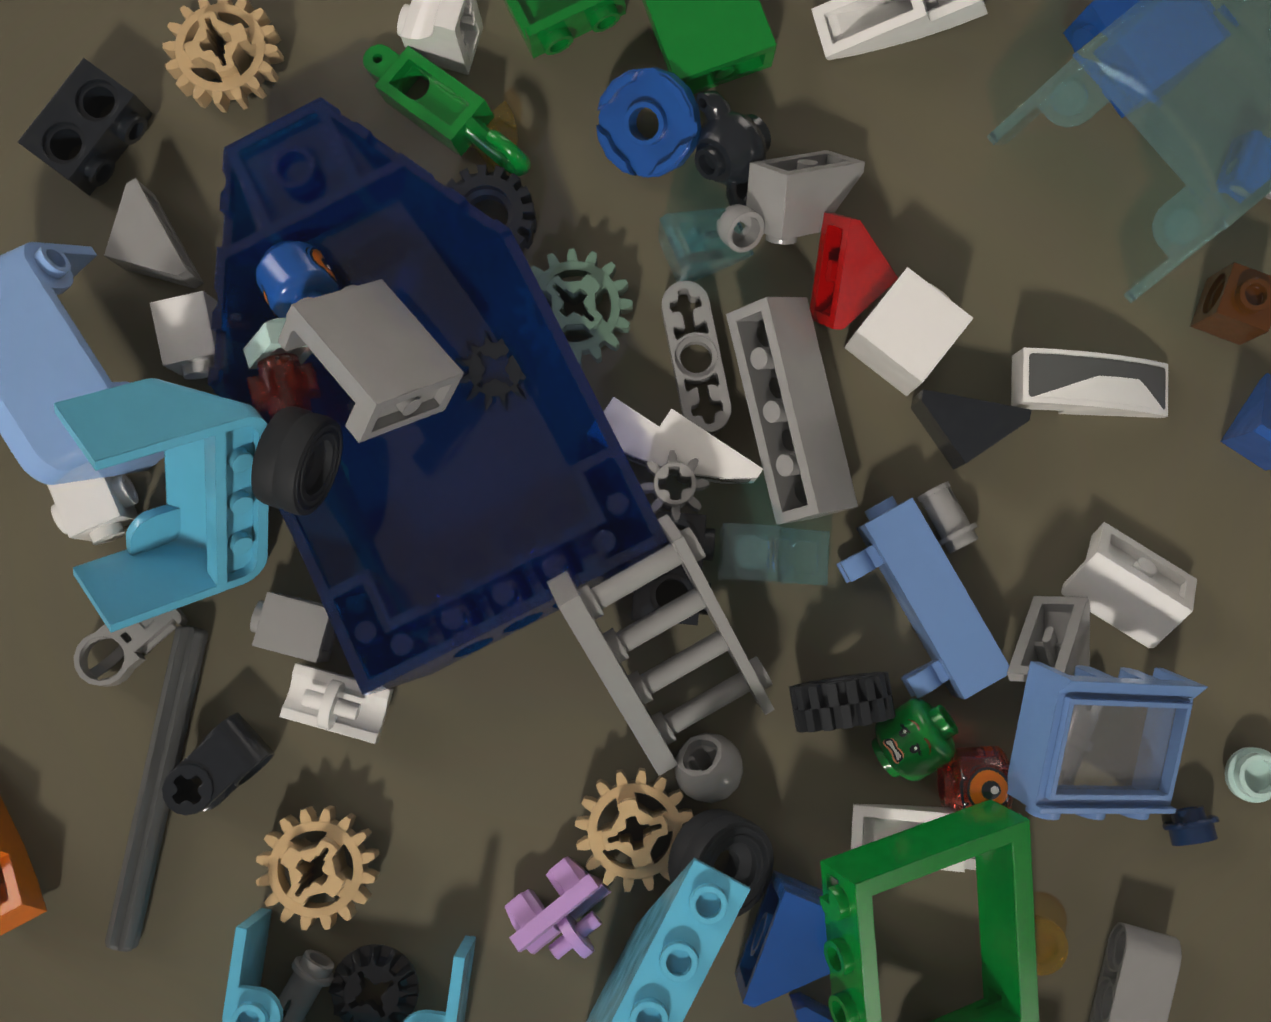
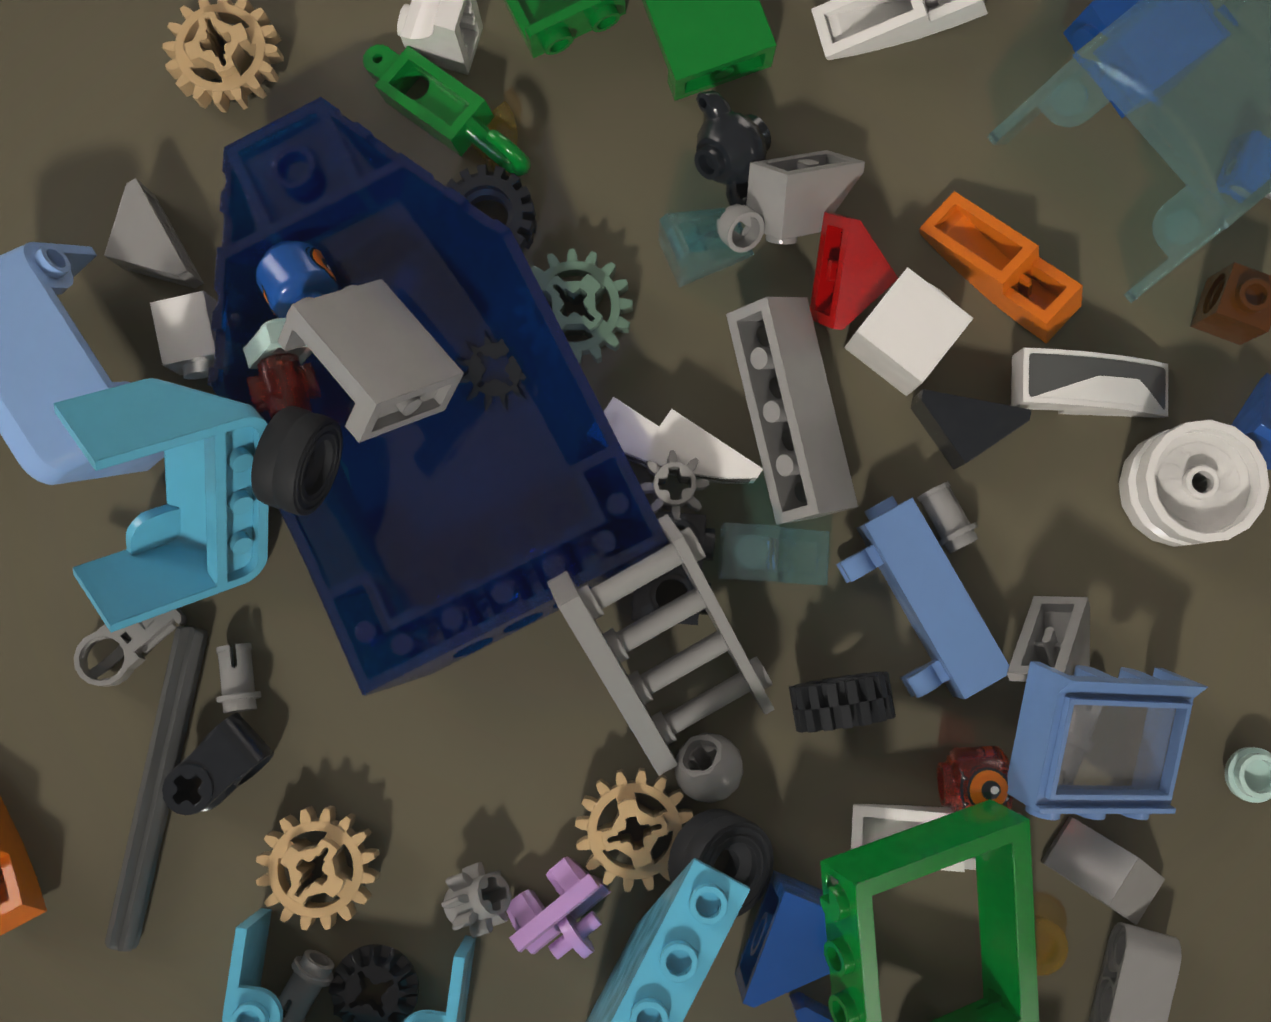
(74, 119): black brick -> none
(94, 508): white brick -> none
(237, 682): none -> light grey pin
(293, 627): light grey brick -> none
(335, 704): white hips -> none
(476, 900): none -> light grey gear
(676, 114): blue tile -> none
(701, 317): light grey beam -> none
(915, 740): green head -> none
(1003, 266): none -> orange slope
(1103, 869): none -> light grey slope
(1132, 587): white panel -> none
(1191, 826): dark blue plate -> none
(1194, 484): none -> white wheel

